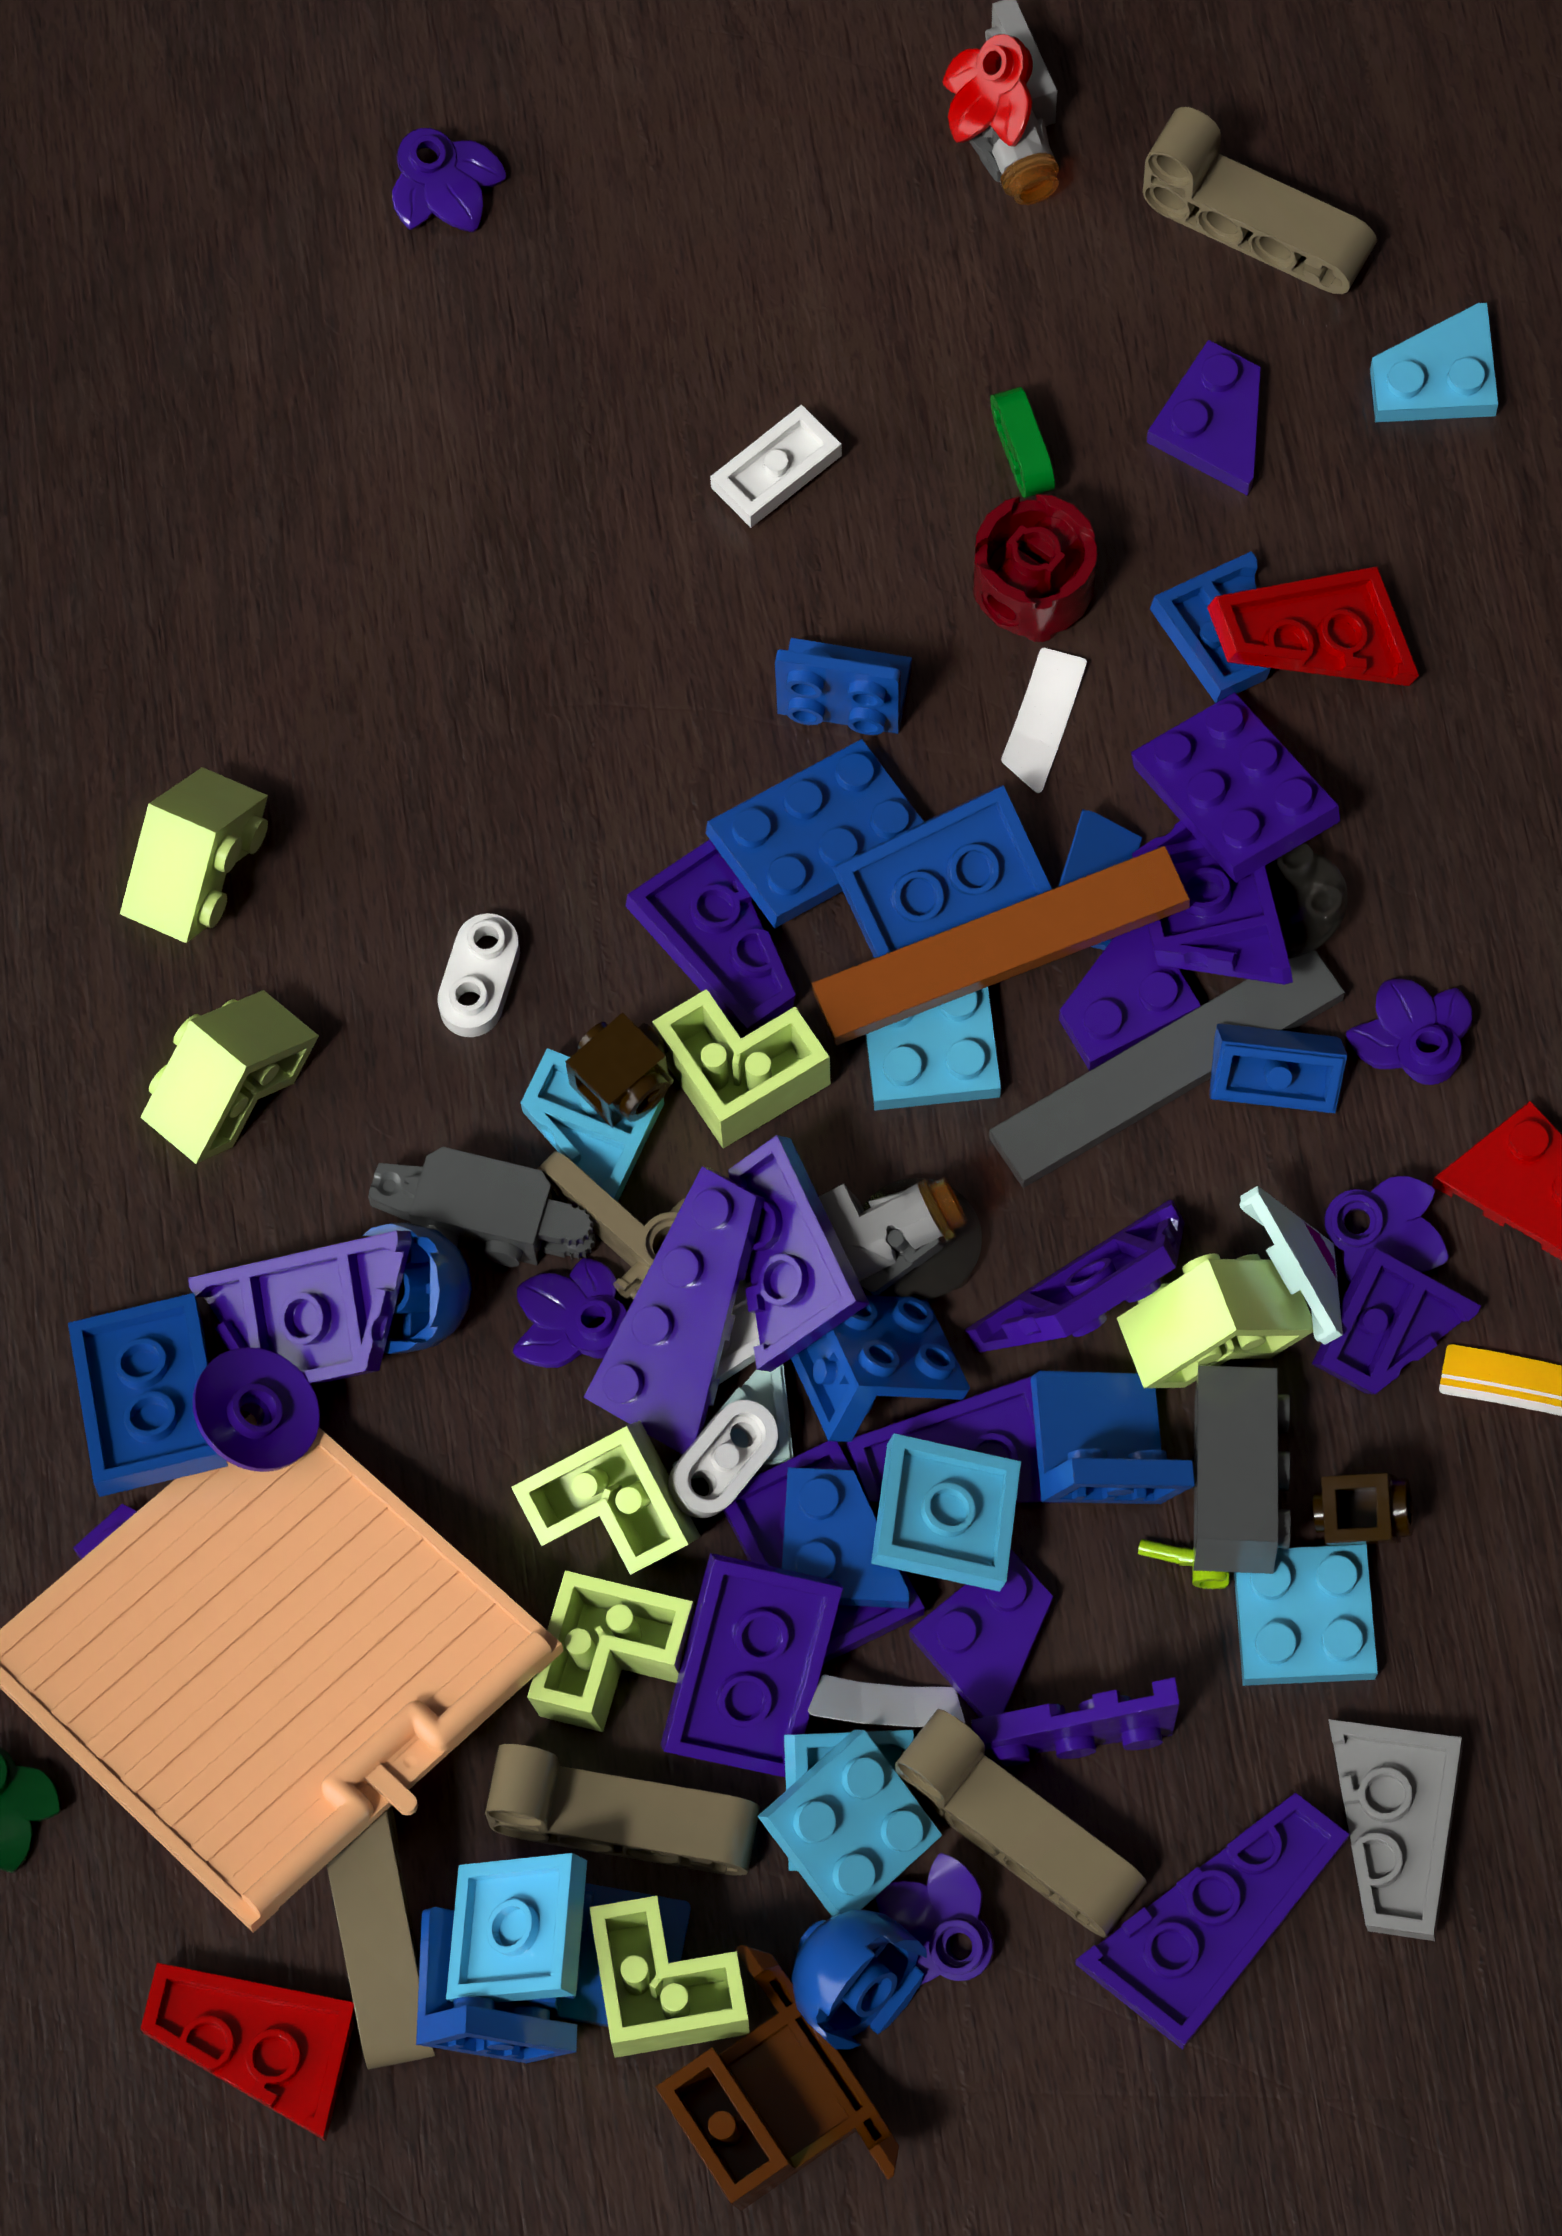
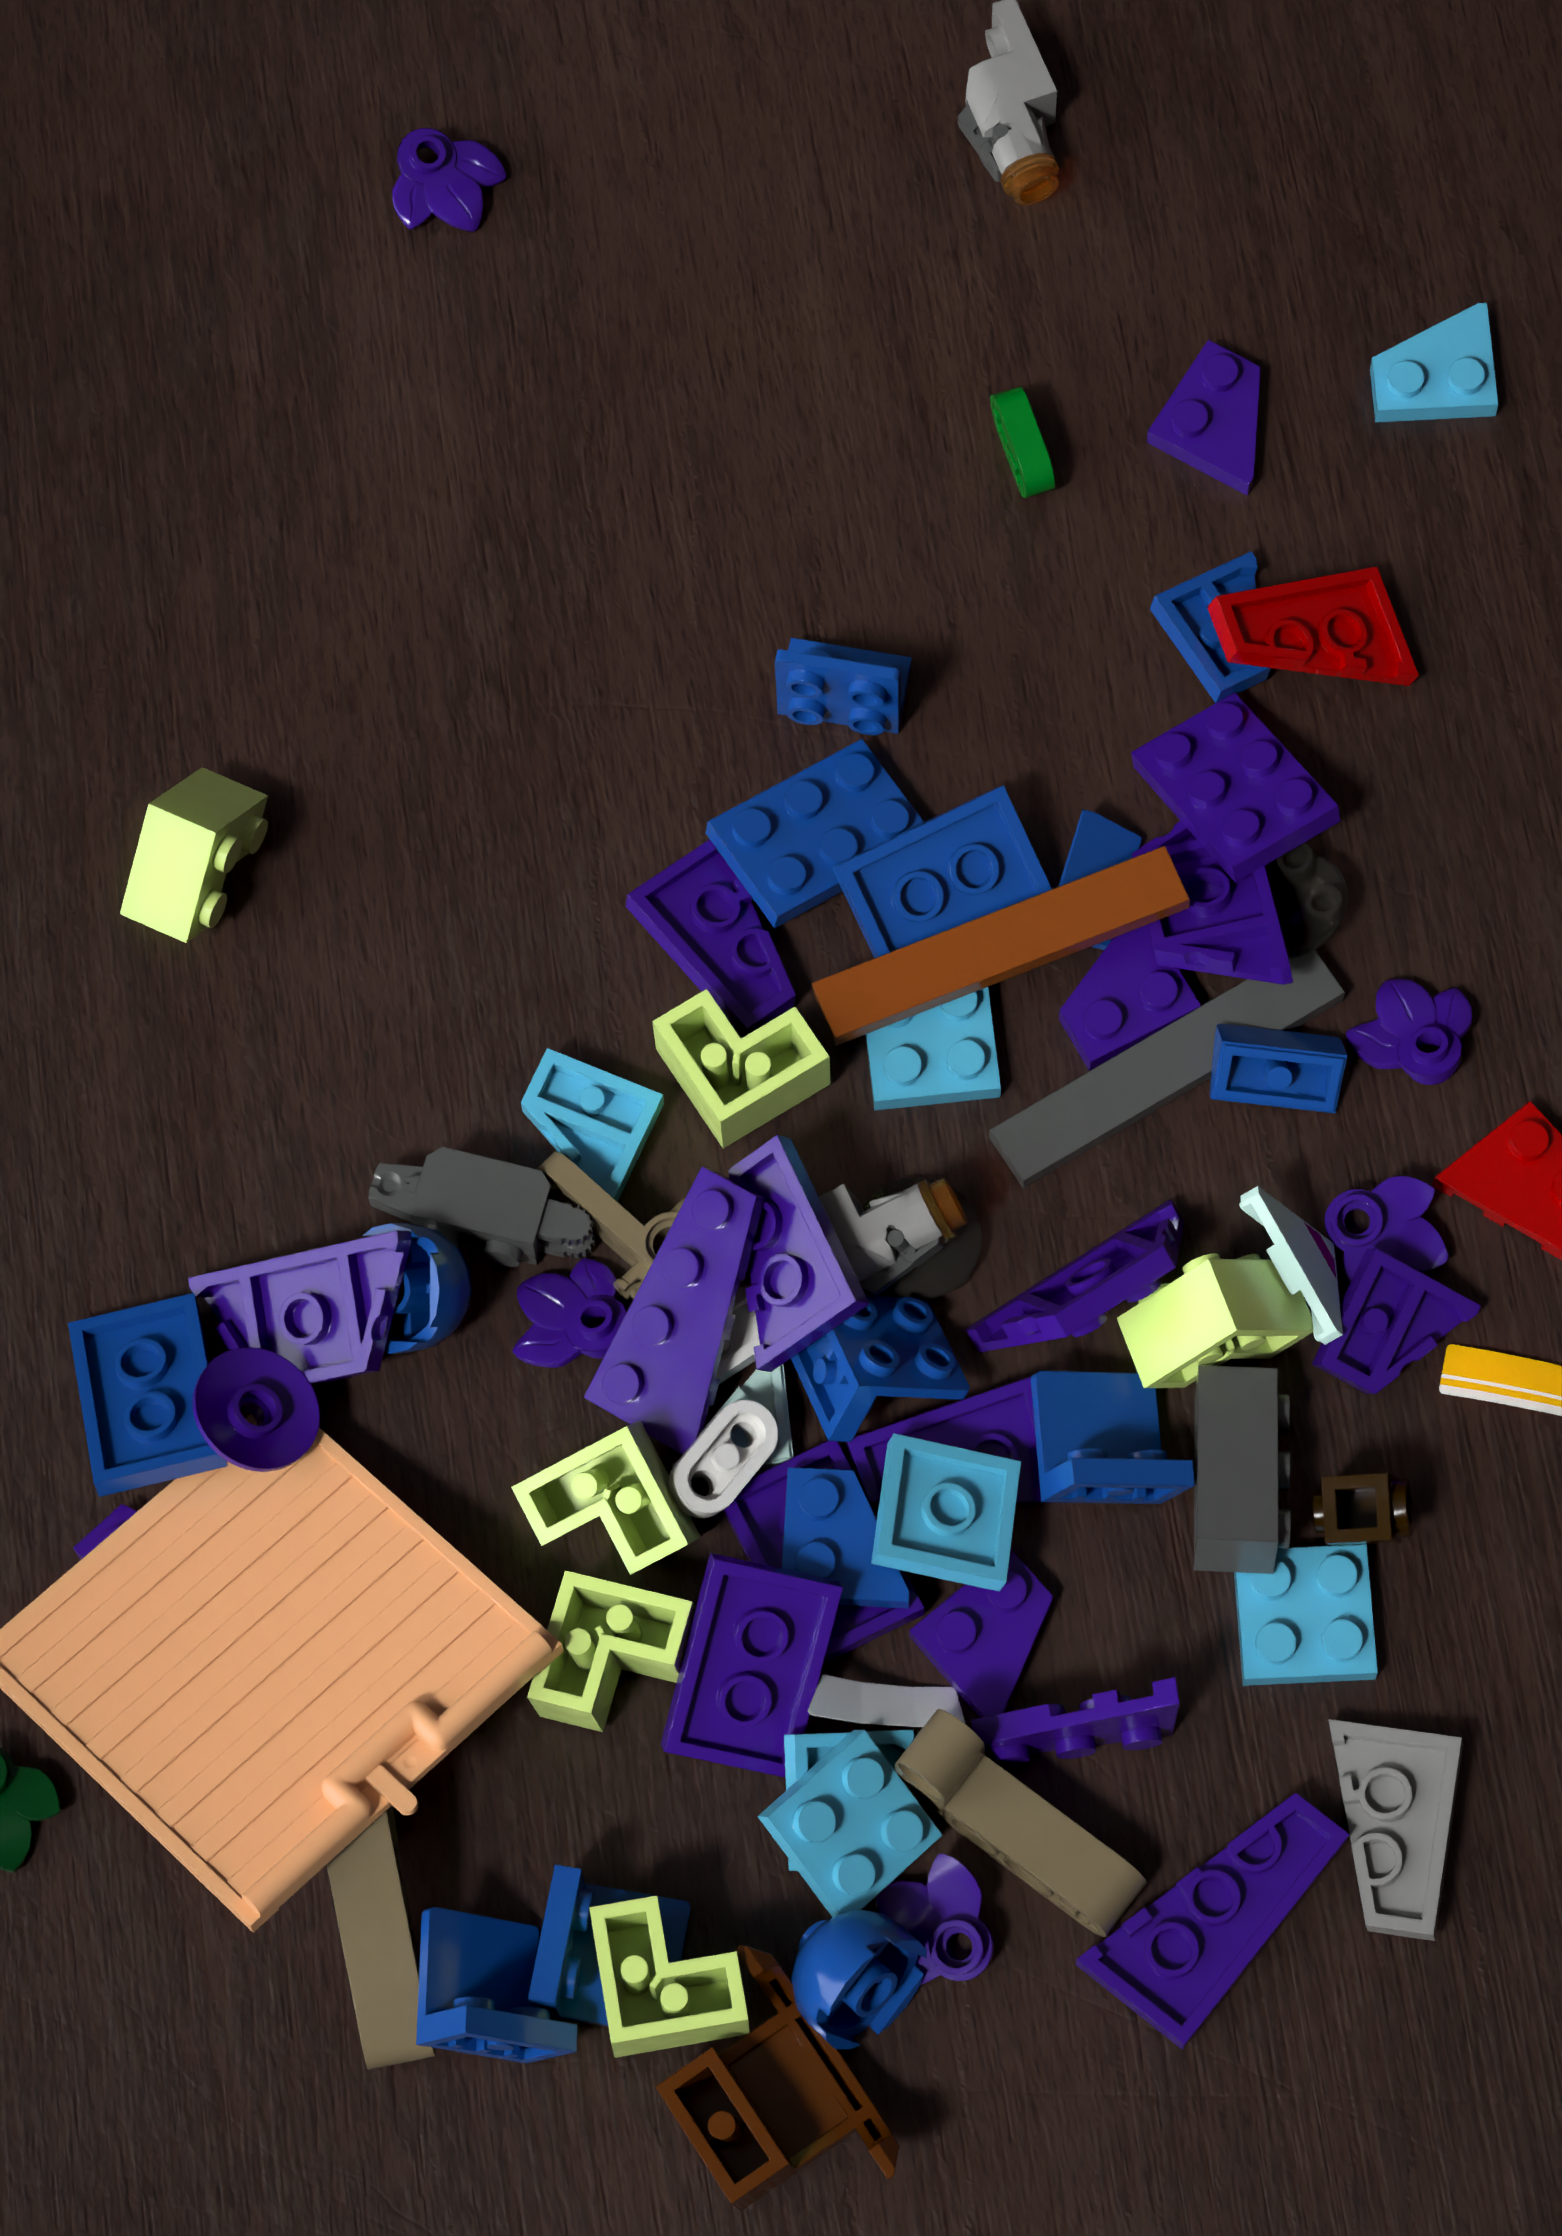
(222, 1070): yellowish green brick -> none
(256, 2037): red wing -> none
(478, 971): white plate -> none
(517, 1928): medium azure plate -> none
(617, 1814): dark tan beam -> none
(620, 1069): dark brown brick -> none
(776, 466): white plate -> none
(990, 93): red plate -> none
(1035, 566): dark red brick -> none
(1043, 716): white sticker -> none
(1184, 1557): lime hand -> none
(1250, 210): dark tan beam -> none

